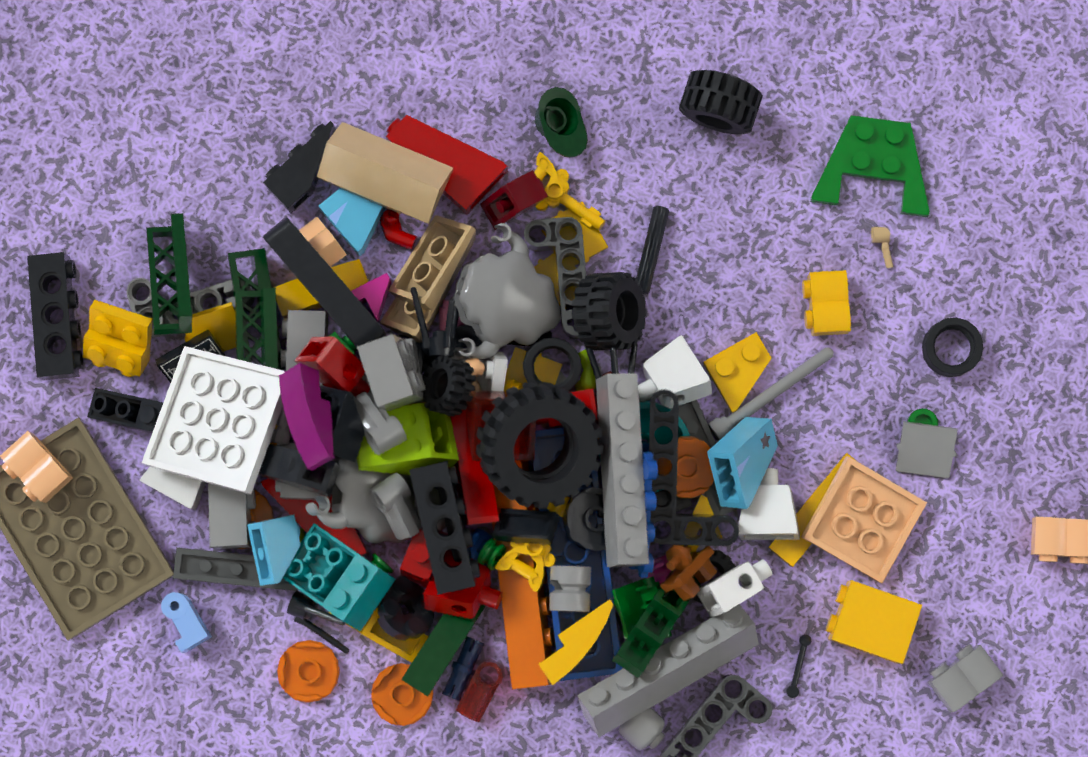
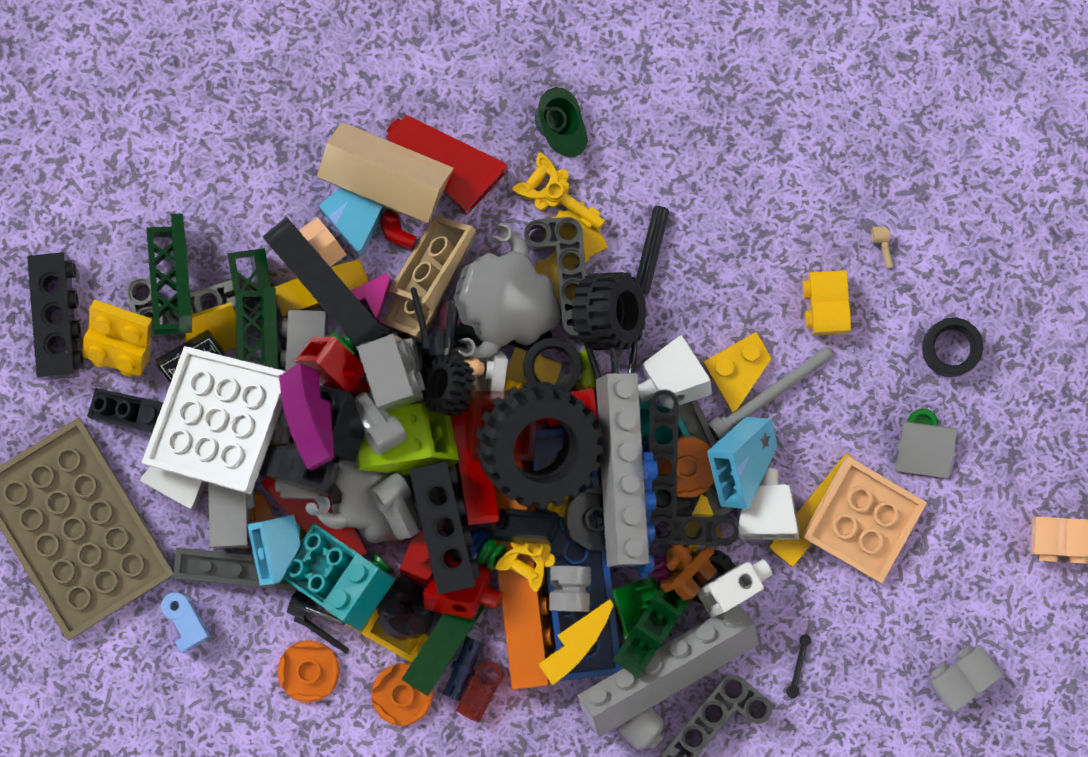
(35, 467): light nougat brick -> none
(297, 177): black slope -> none
(514, 199): dark red slope -> none
(720, 102): black tyre -> none
(873, 621): yellow brick -> none
(875, 151): green wing -> none

